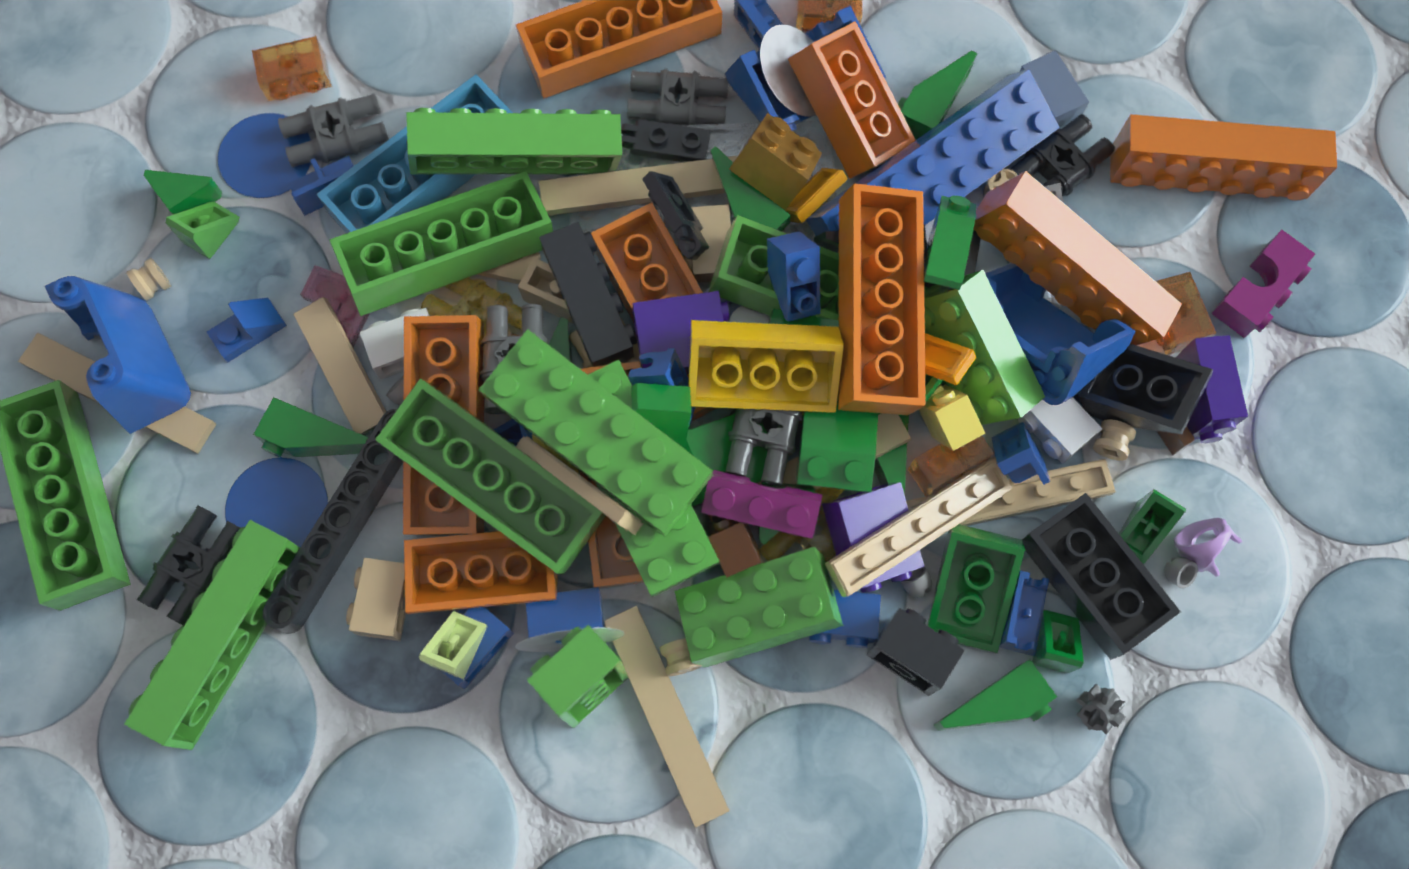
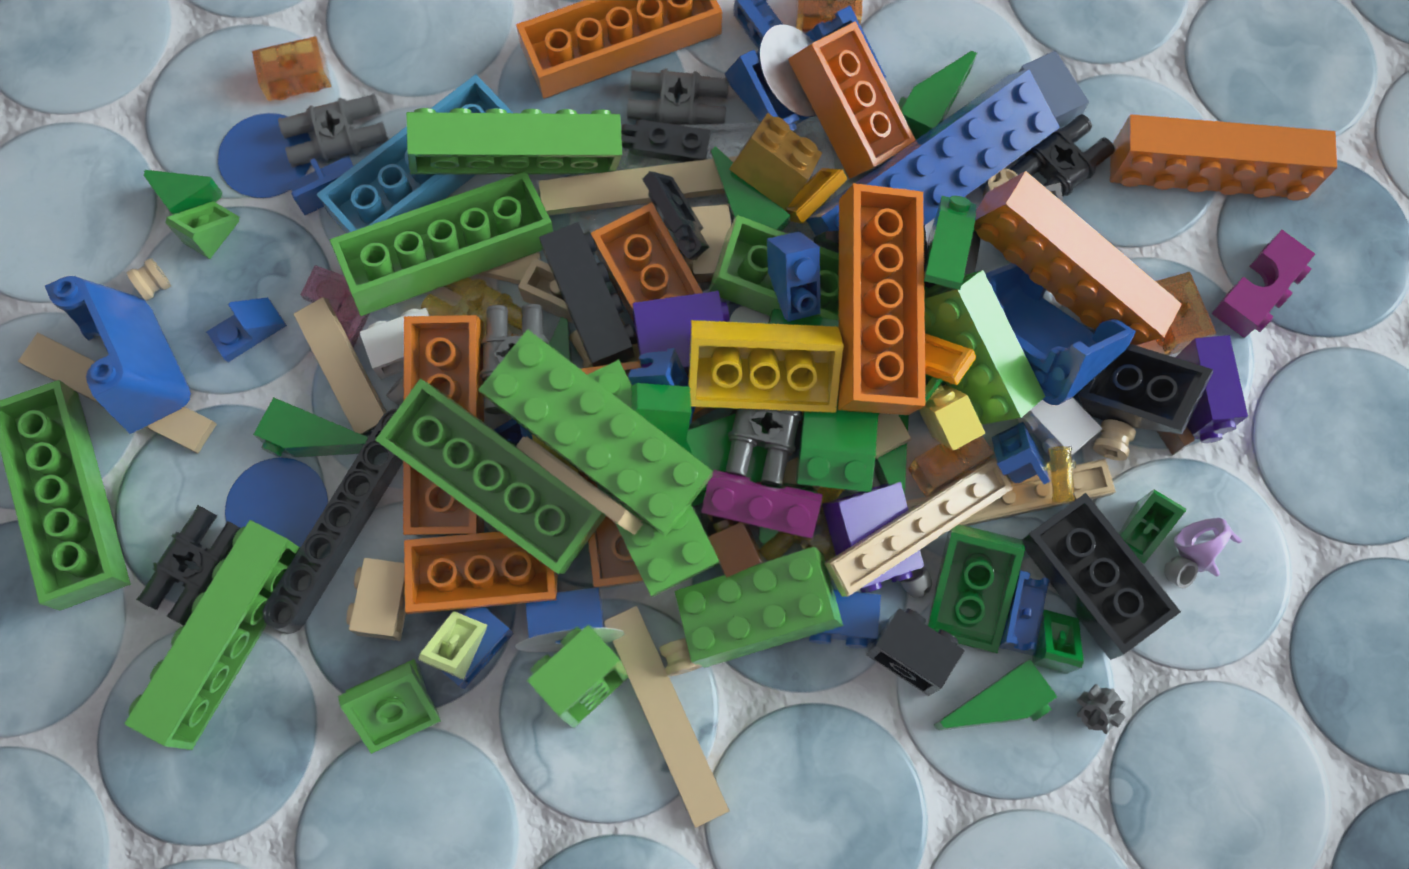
(389, 706): none -> bright green bracket
(1061, 470): none -> clear yellow pin

